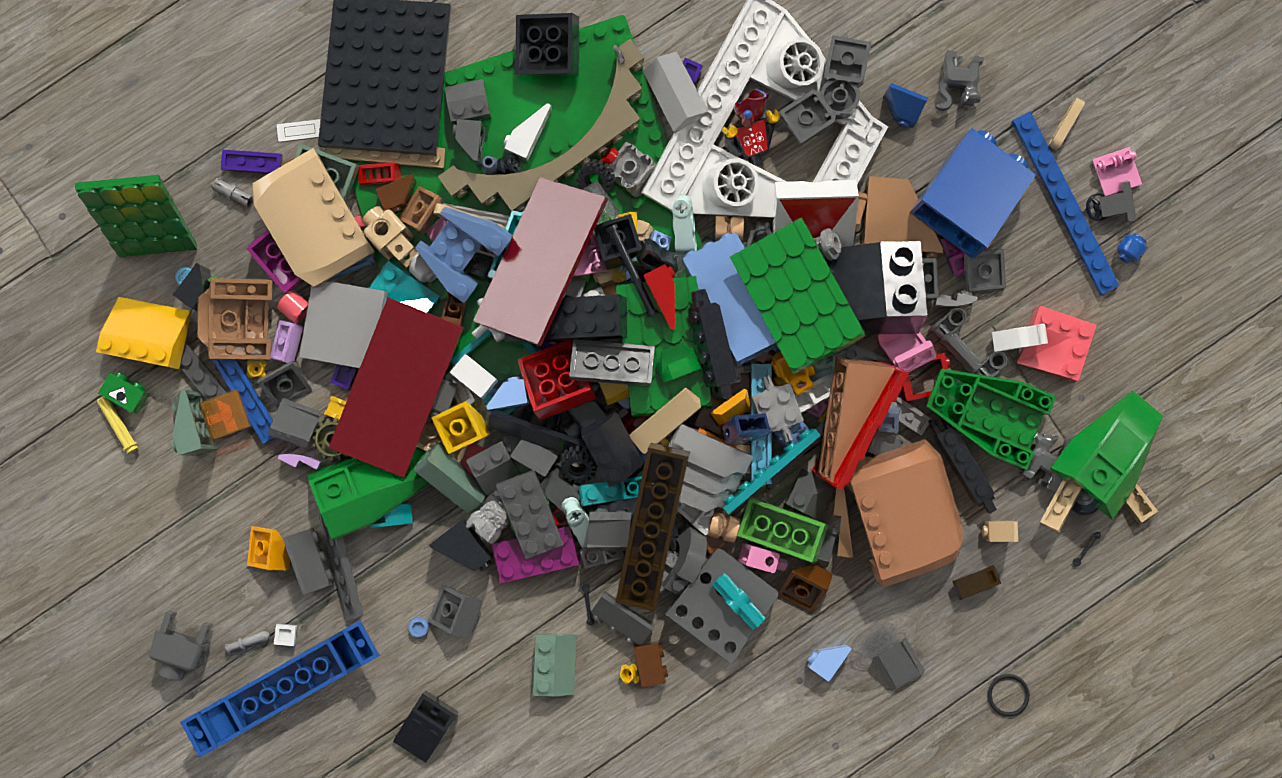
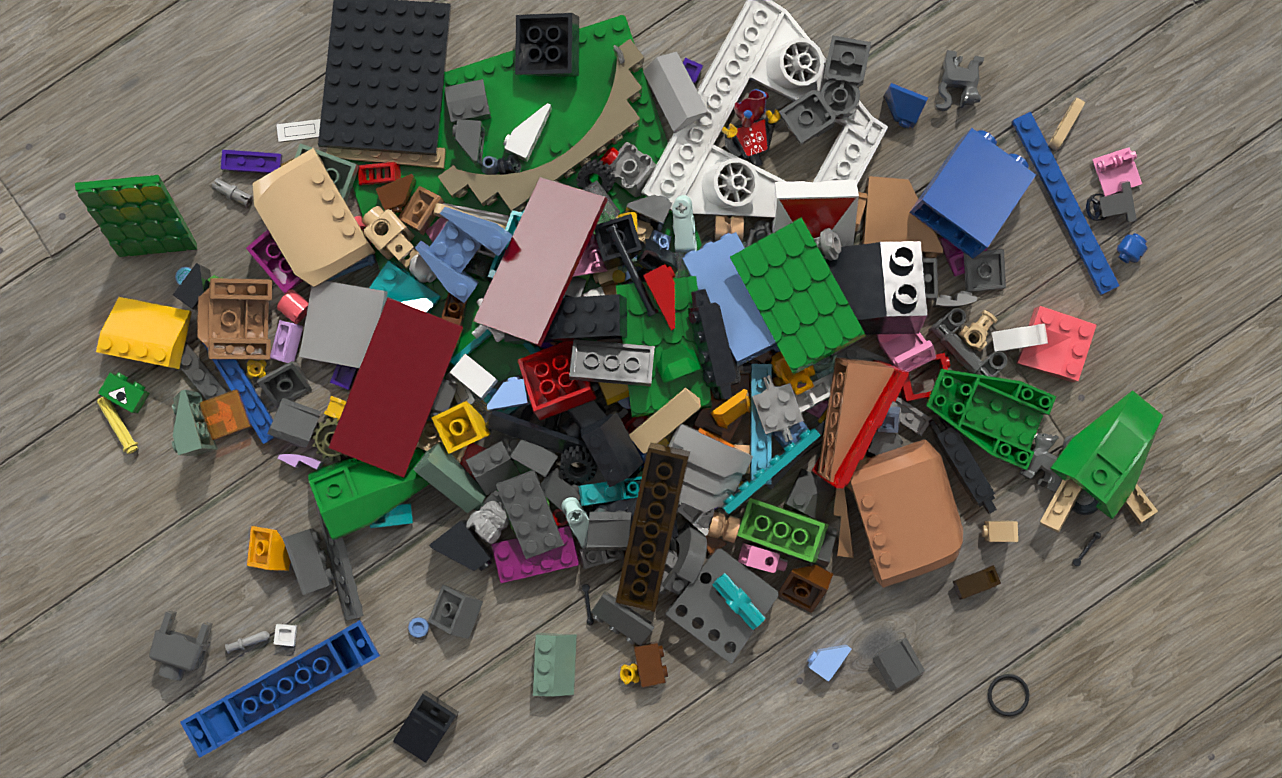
(652, 210): none -> dark grey slope
(738, 428): dark blue torso -> none
(978, 330): none -> tan connector

